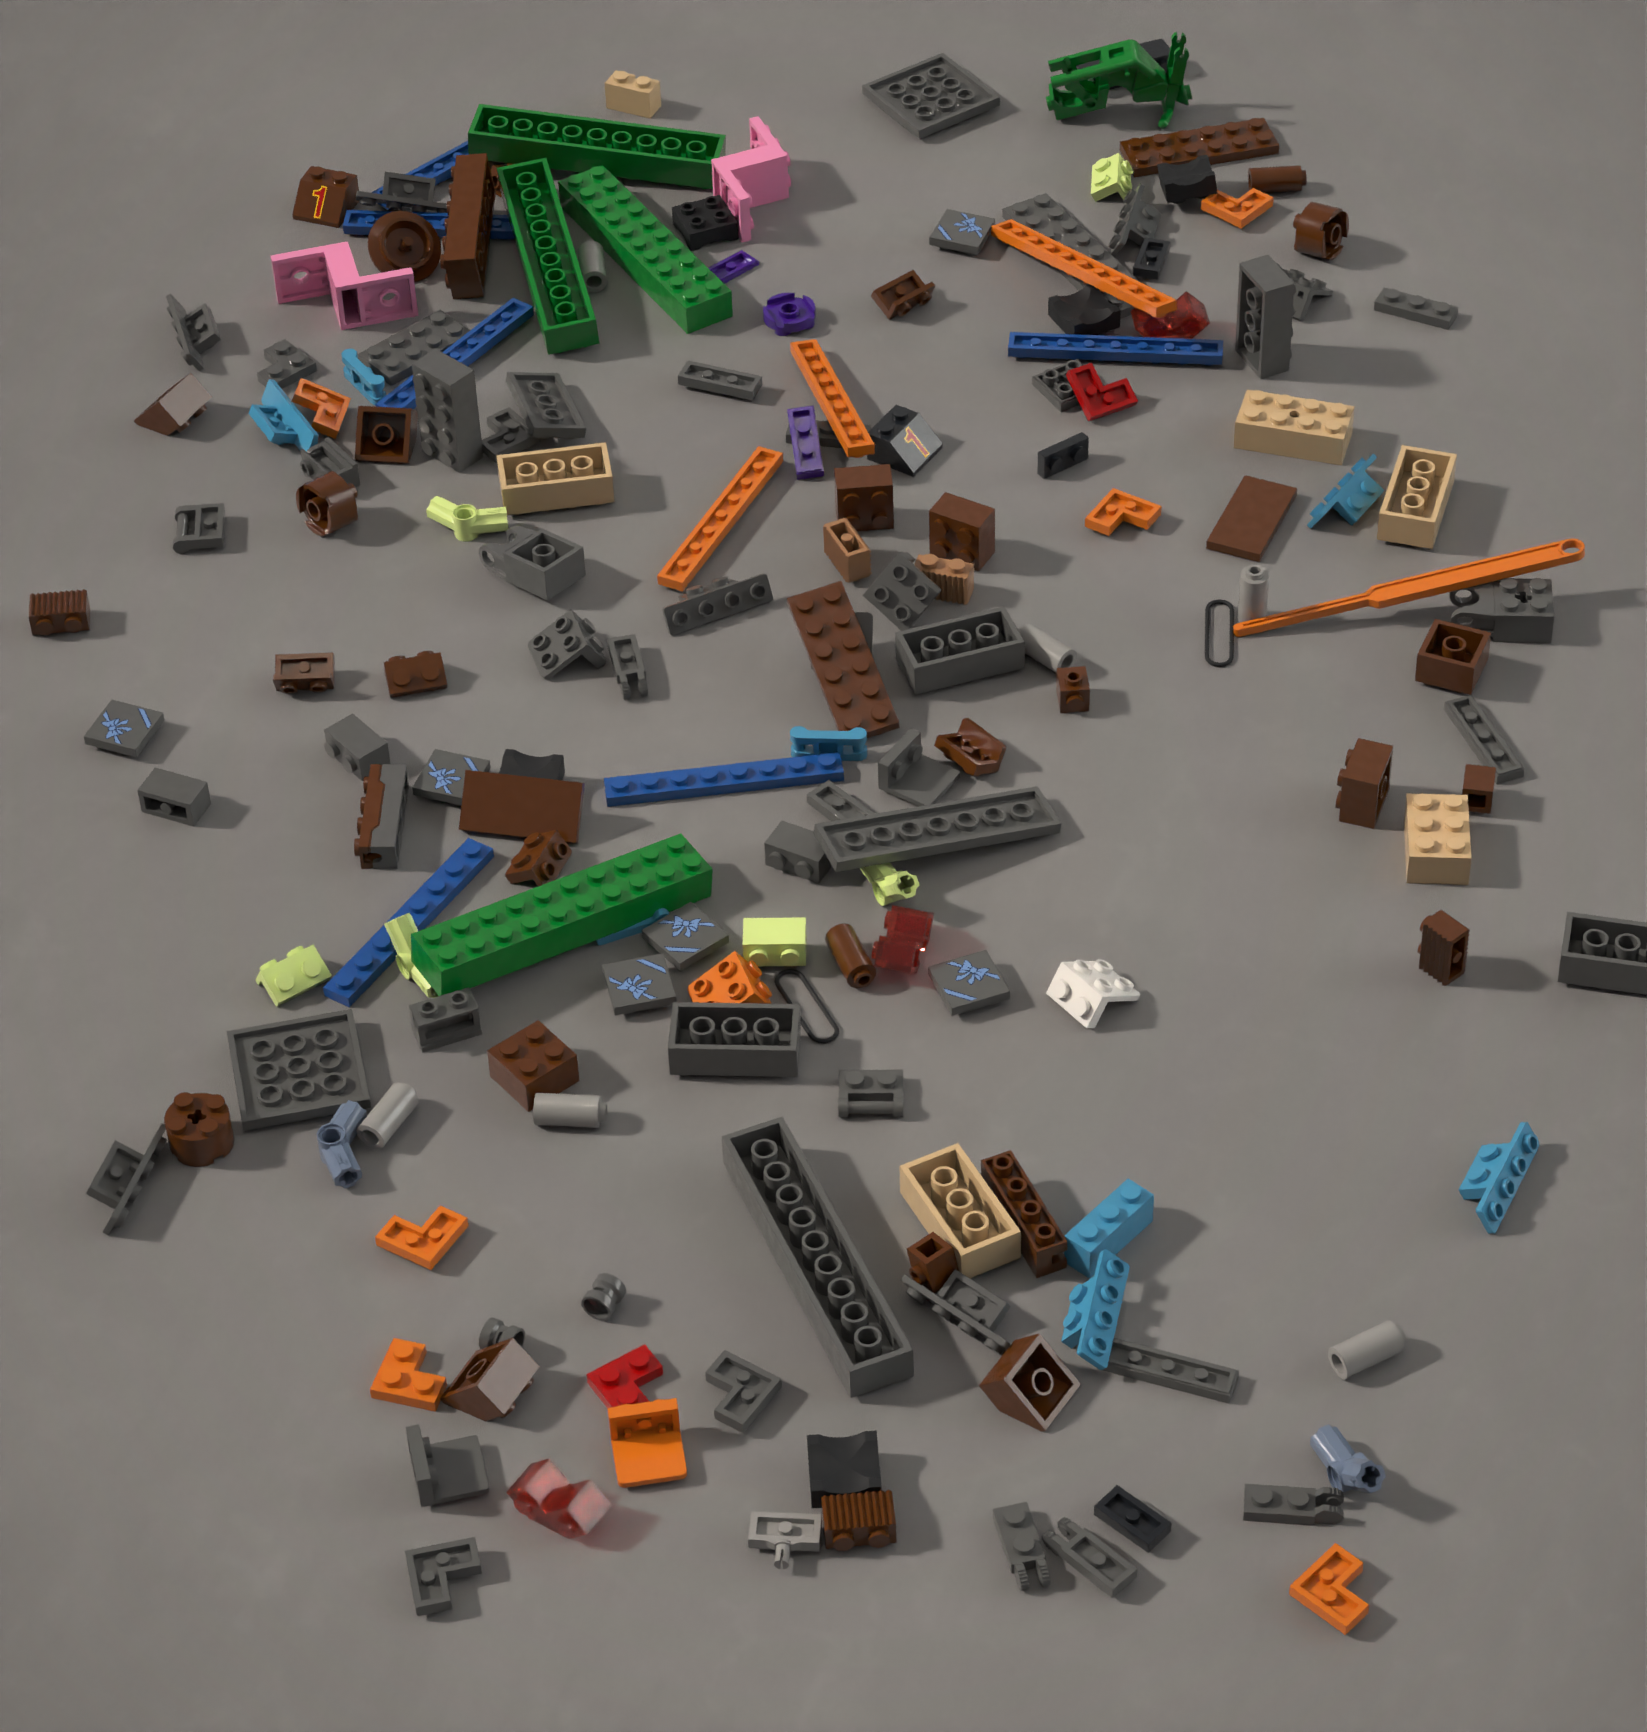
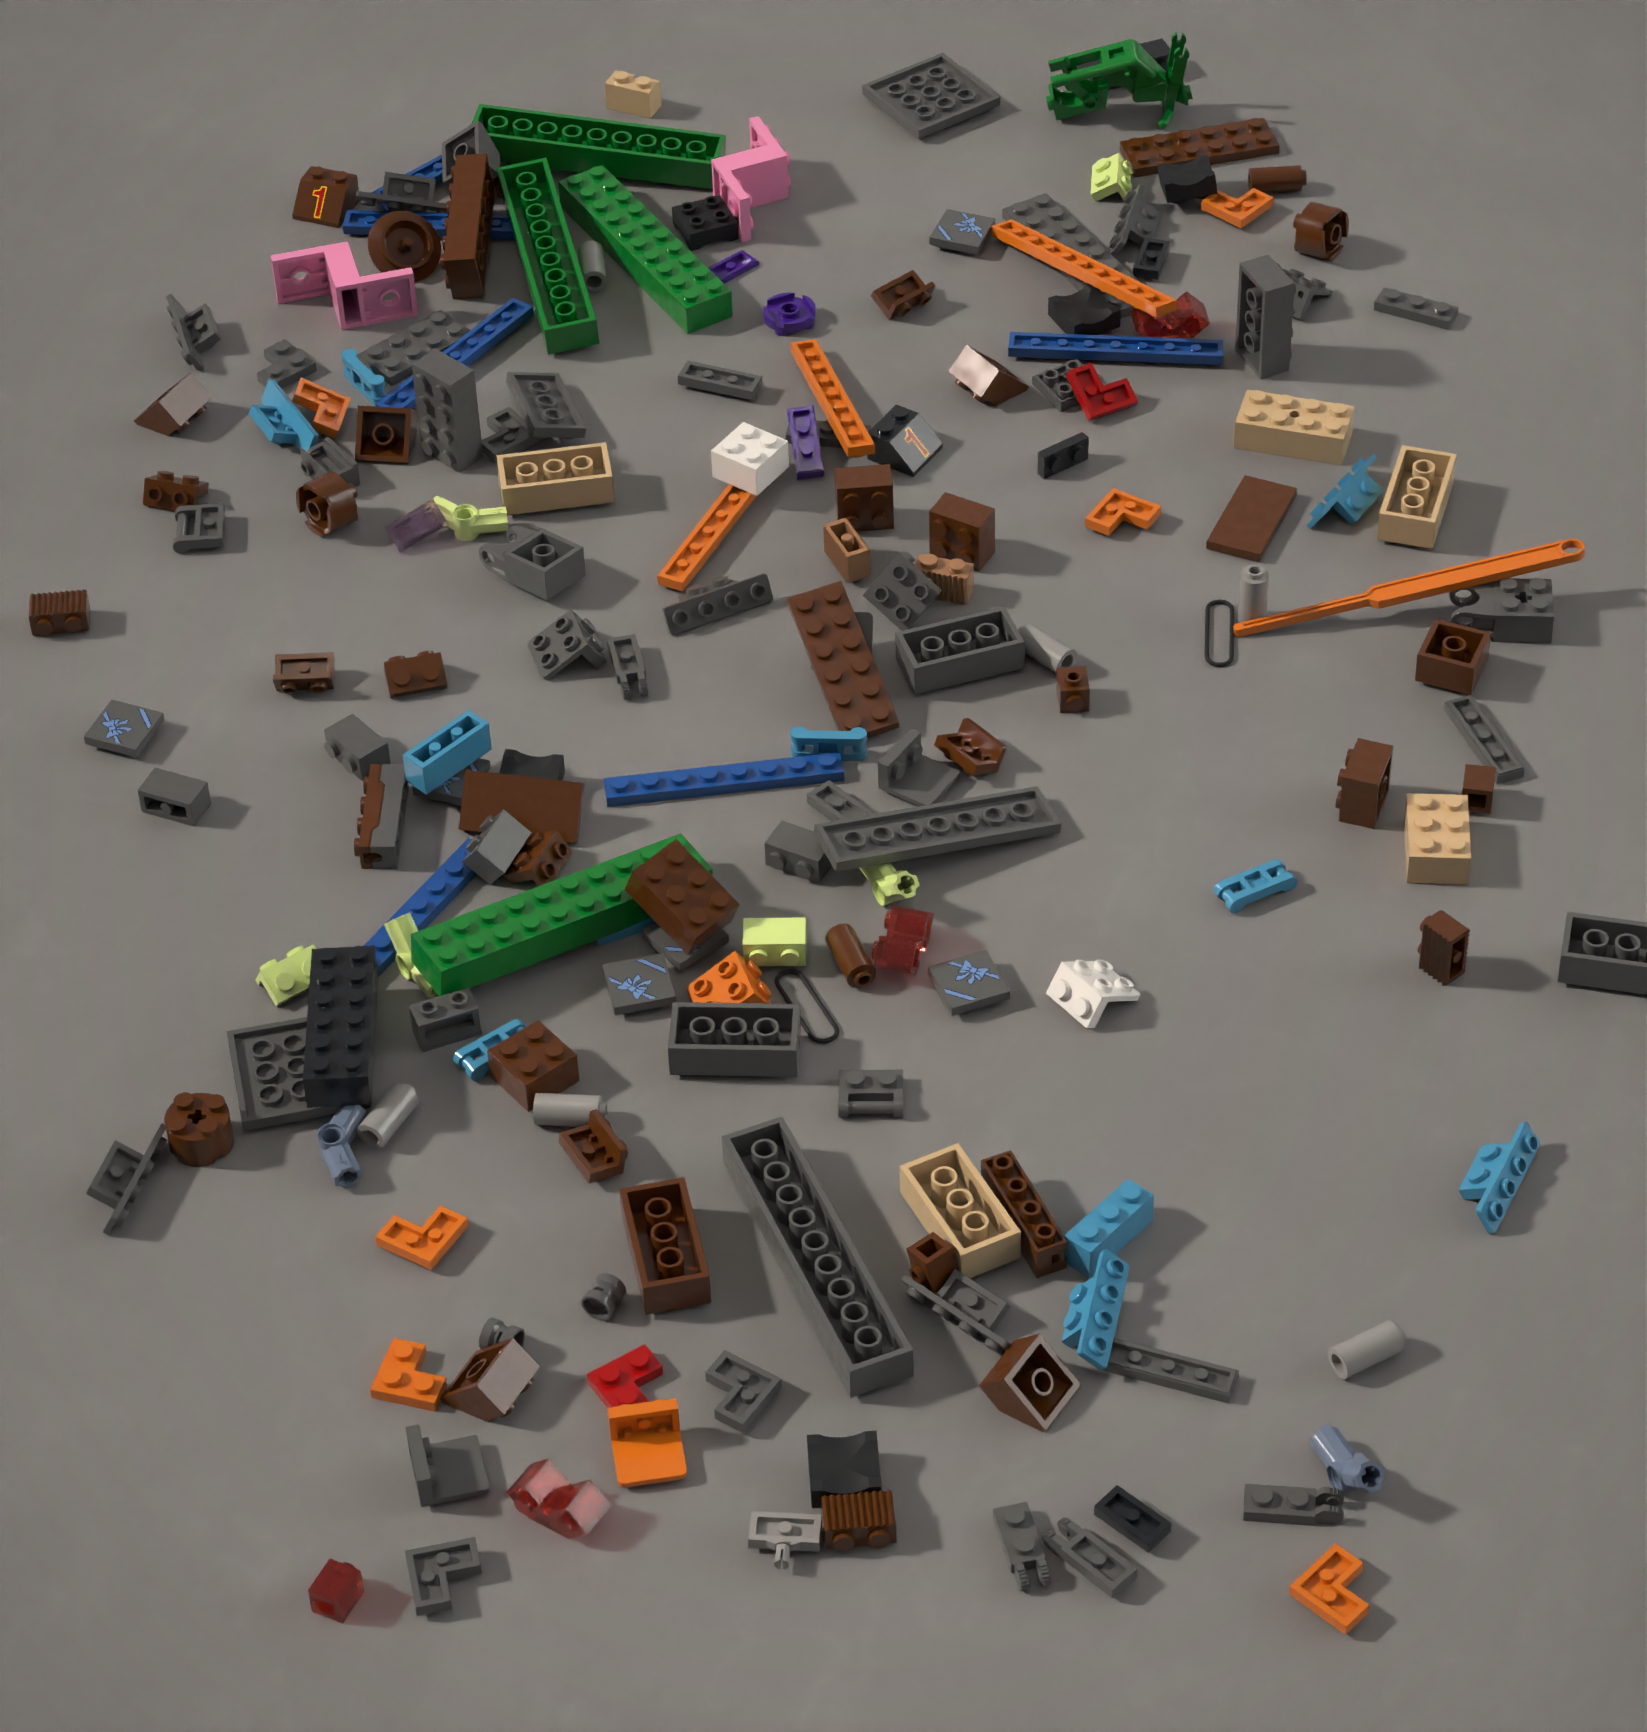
(171, 492): none -> reddish brown bracket
(336, 1590): none -> clear red brick
(341, 1027): none -> black brick
(416, 525): none -> clear purple plate
(447, 752): none -> dark azure brick
(469, 141): none -> dark grey slope
(477, 1068): none -> dark azure plate
(496, 846): none -> dark grey brick
(595, 1148): none -> reddish brown bracket
(665, 1245): none -> reddish brown brick
(681, 896): none -> reddish brown brick
(750, 458): none -> white brick
(985, 377): none -> slope
(1254, 884): none -> dark azure plate

